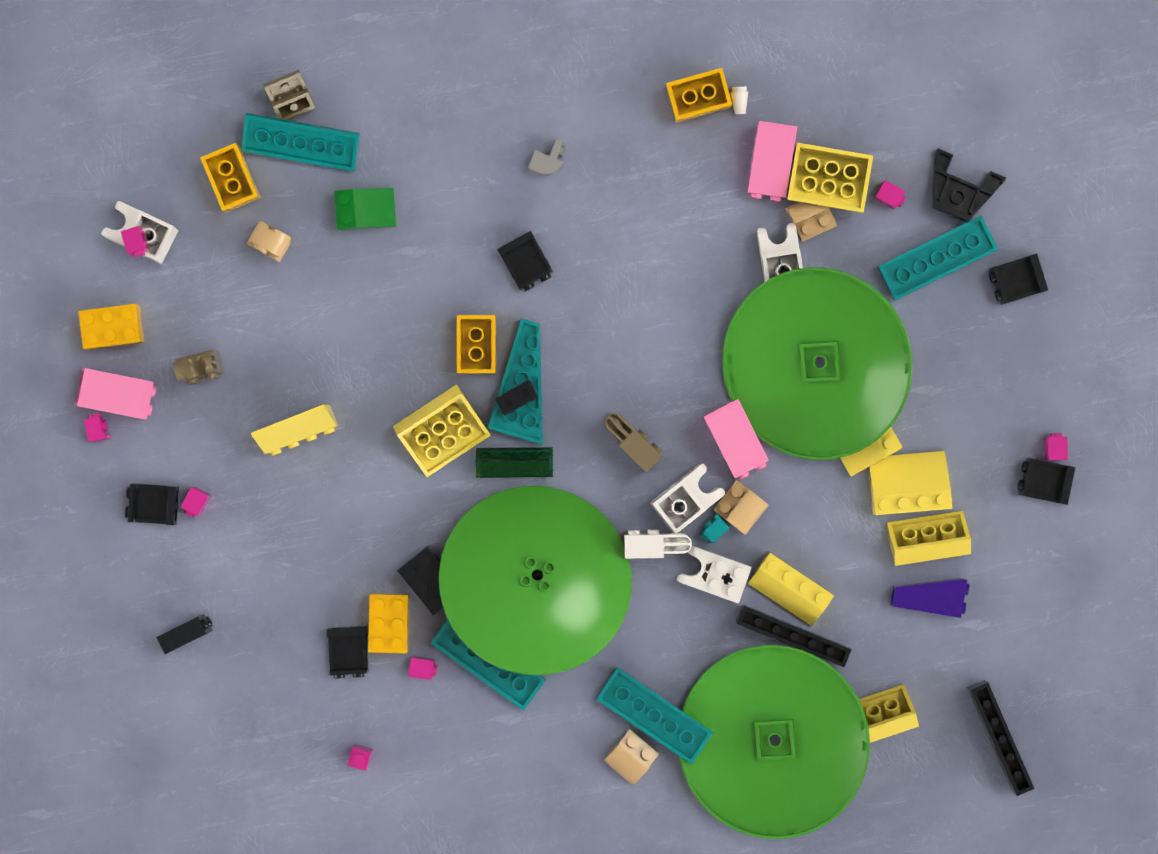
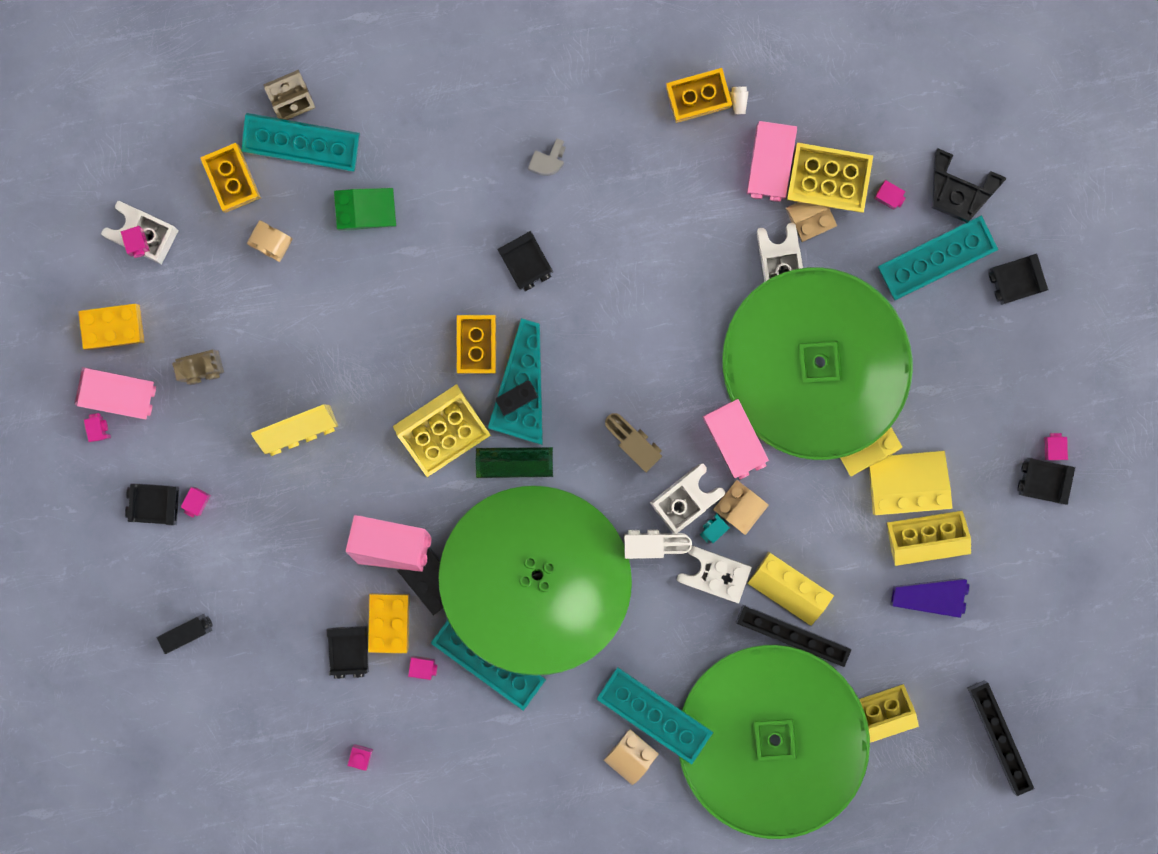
(387, 544): none -> bright pink slope

